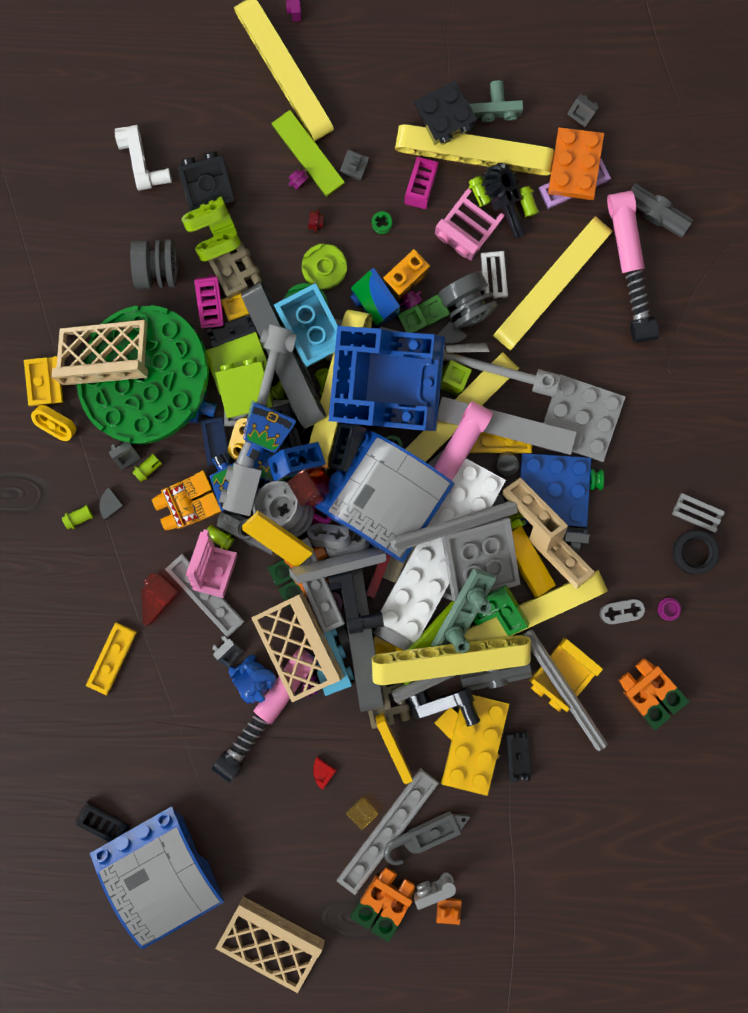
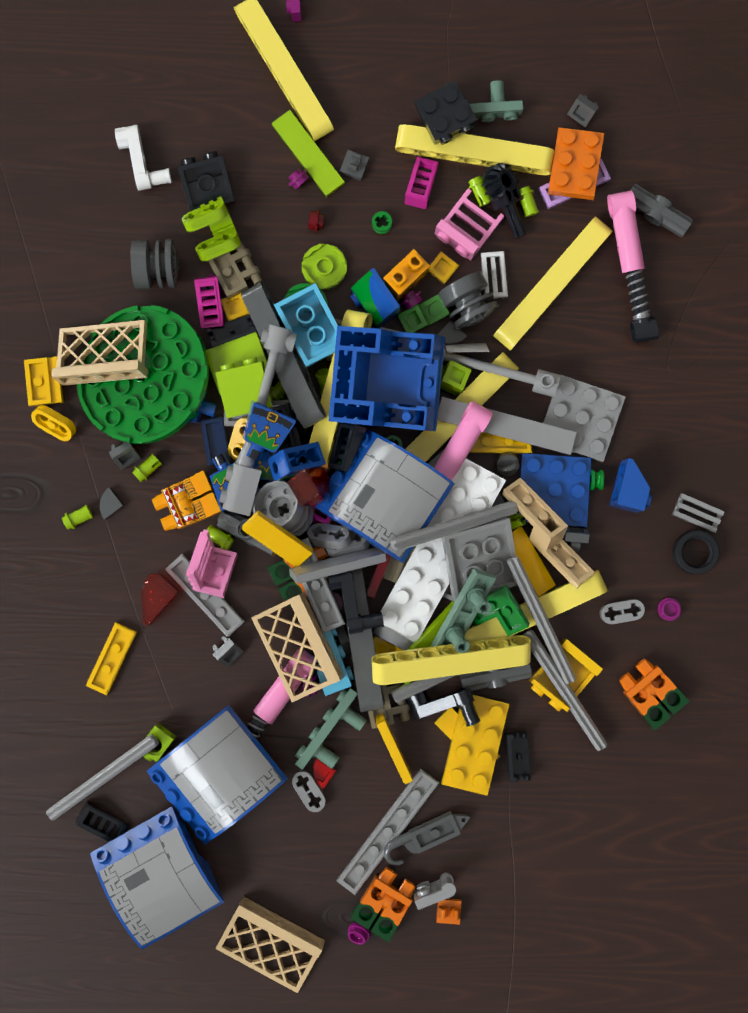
(102, 777): none -> light grey axle
(166, 738): none -> lime brick
(217, 775): none -> light grey slope
(252, 679): blue hair -> none
(304, 794): none -> light grey beam
(341, 711): none -> sand green plate
(358, 933): none -> magenta plate
(362, 813): clear yellow tile -> none
(443, 268): none -> yellow tile
(541, 619): none -> light grey axle
(630, 488): none -> blue slope

